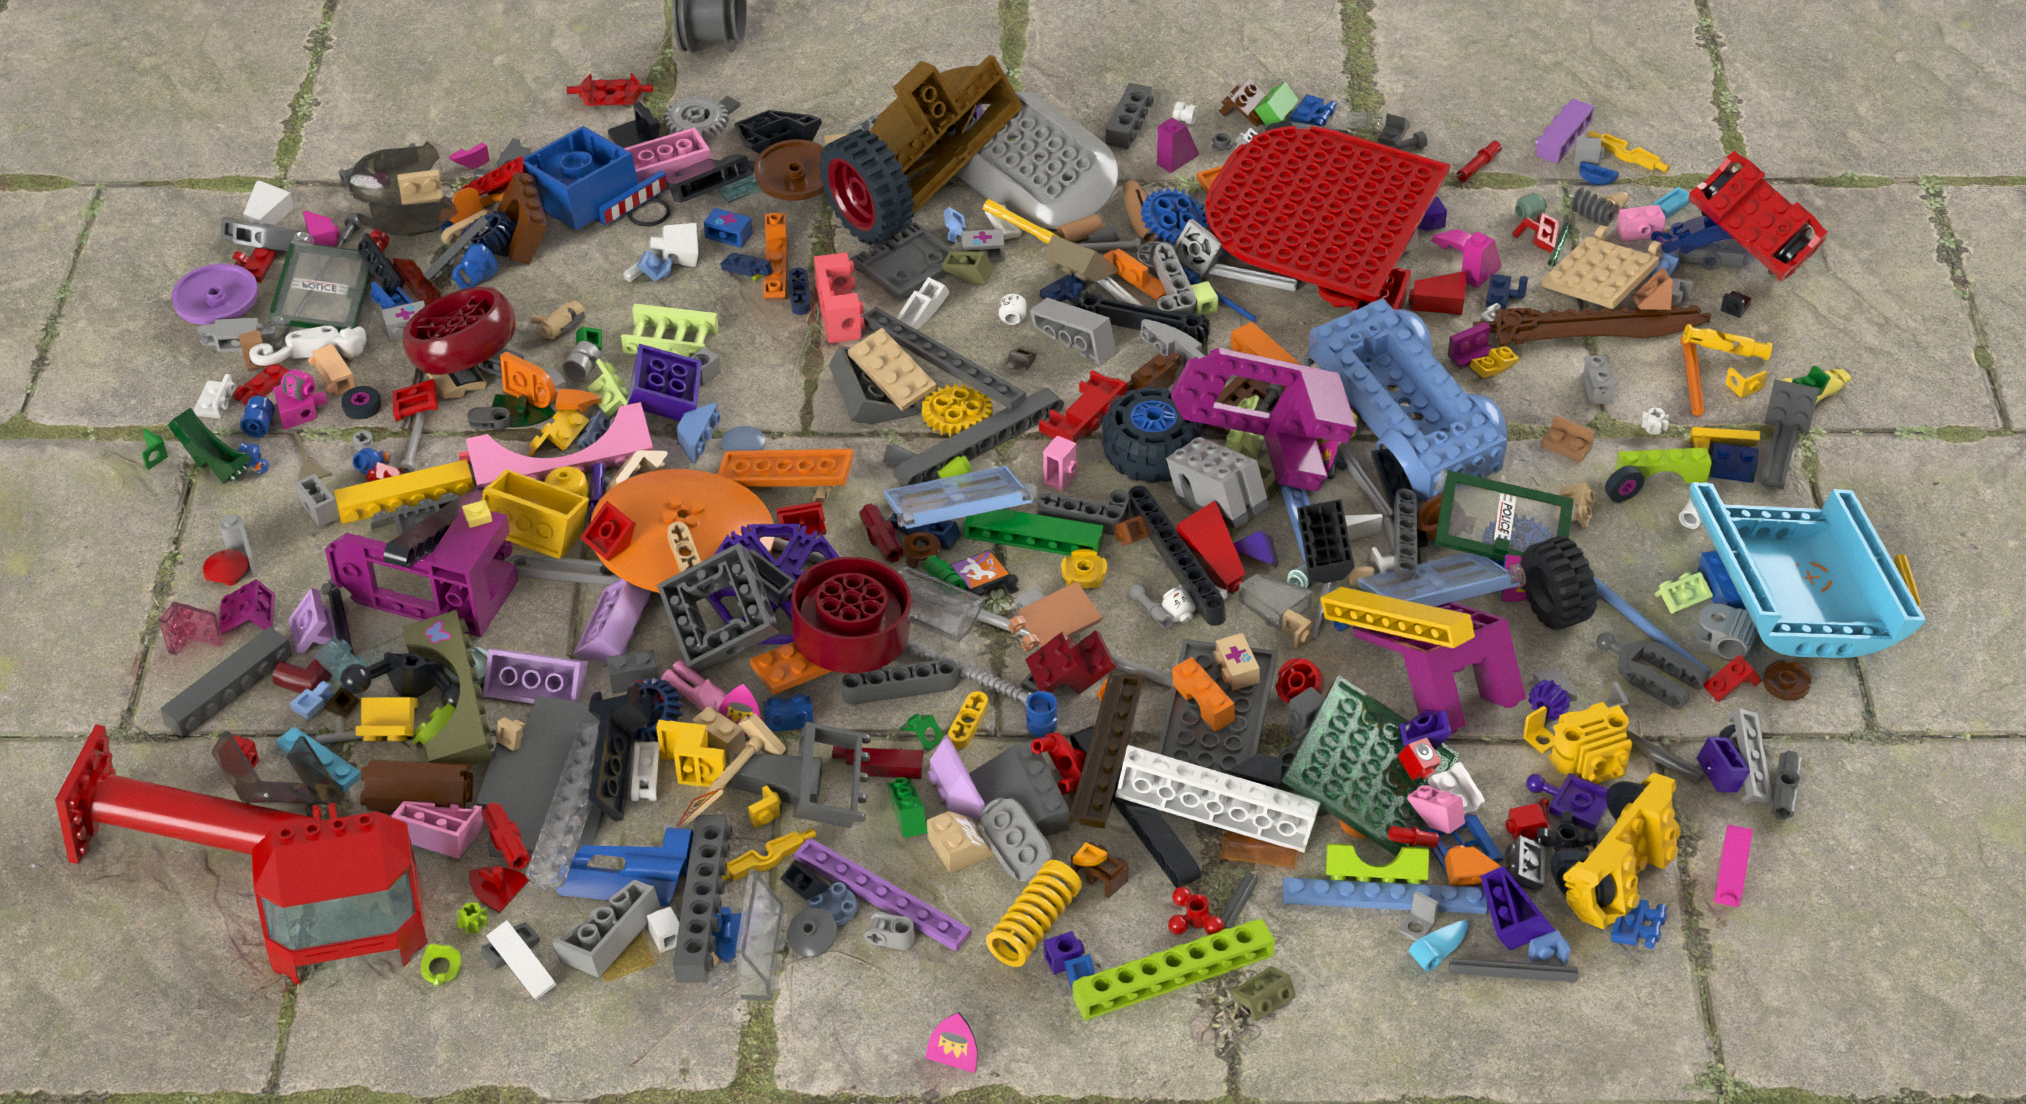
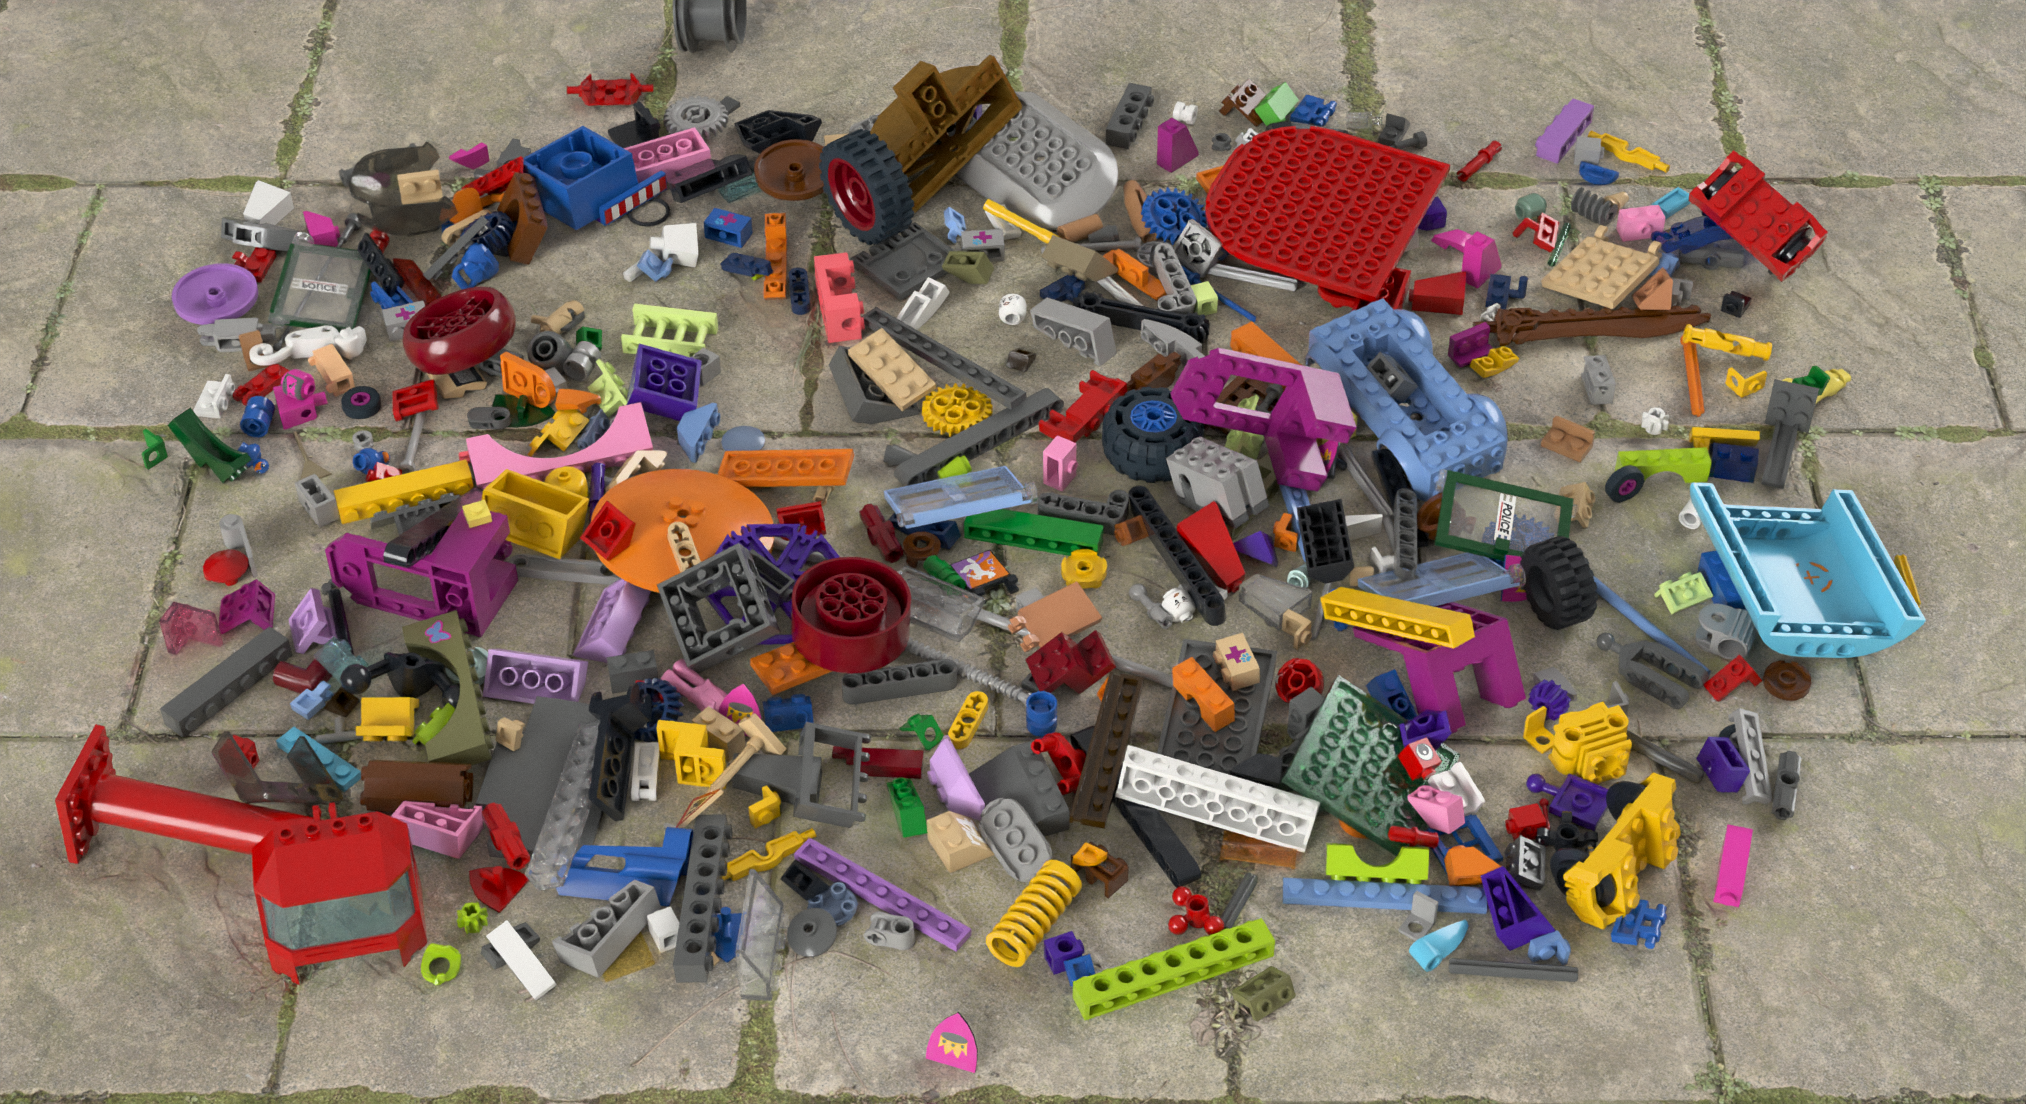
(549, 350): none -> dark grey head
(1283, 536): none -> orange bracket
(1389, 691): none -> blue slope
(1392, 376): none -> dark grey brick

